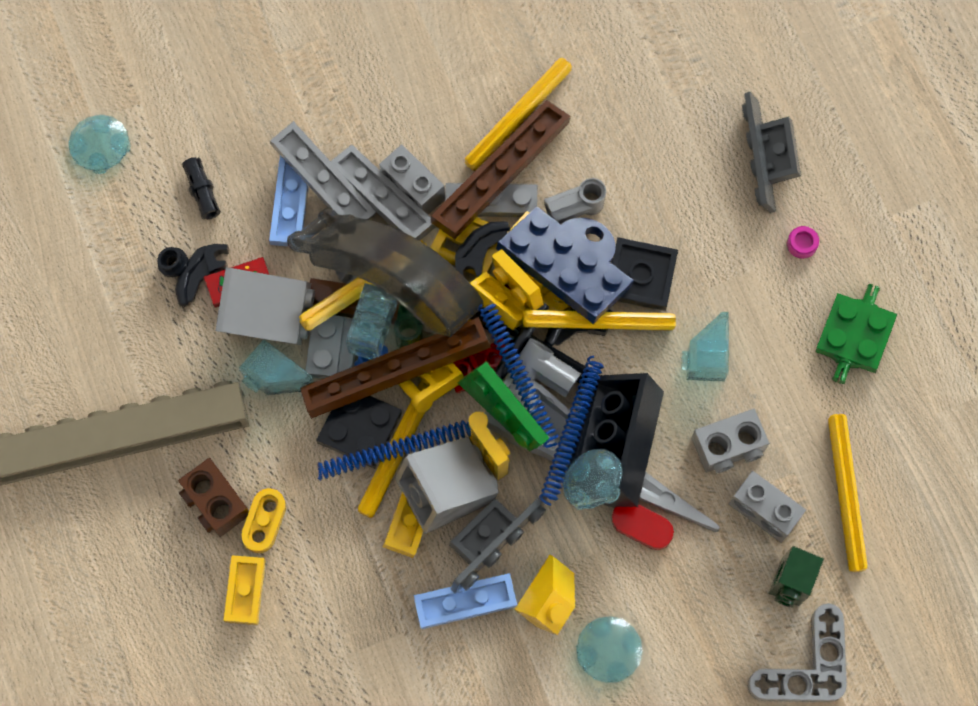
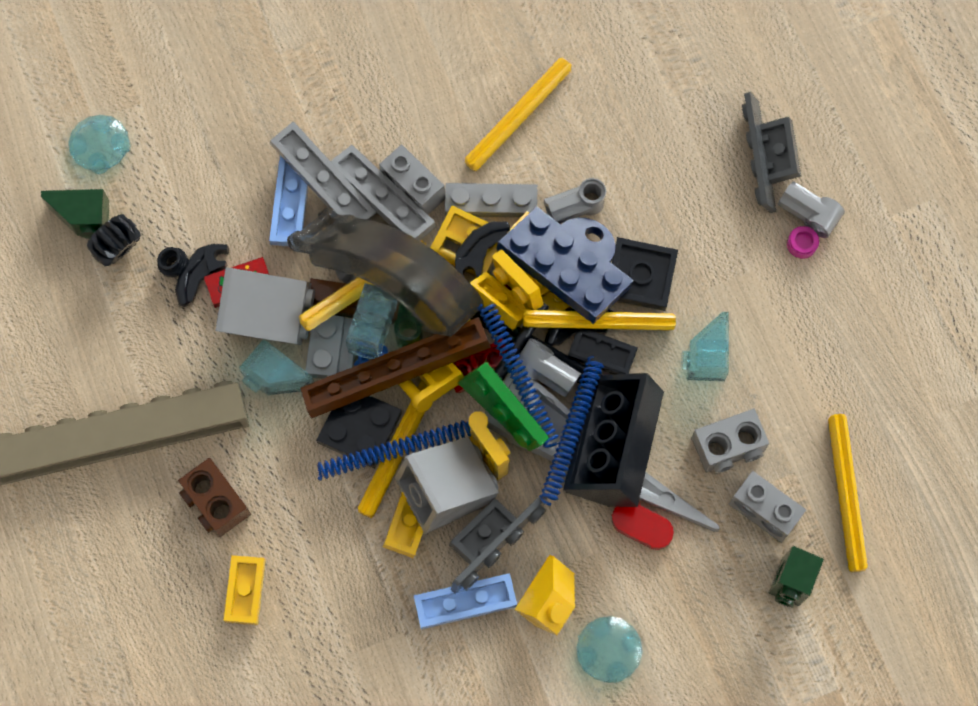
(79, 209): none -> dark green slope
(113, 240): none -> black gear
(201, 188): black pin -> none
(262, 521): yellow plate -> none
(500, 169): reddish brown plate -> none
(593, 479): clear light blue dish -> none
(612, 353): none -> black plate
(816, 212): none -> light grey piece
(821, 668): light grey beam -> none
(856, 333): green plate -> none

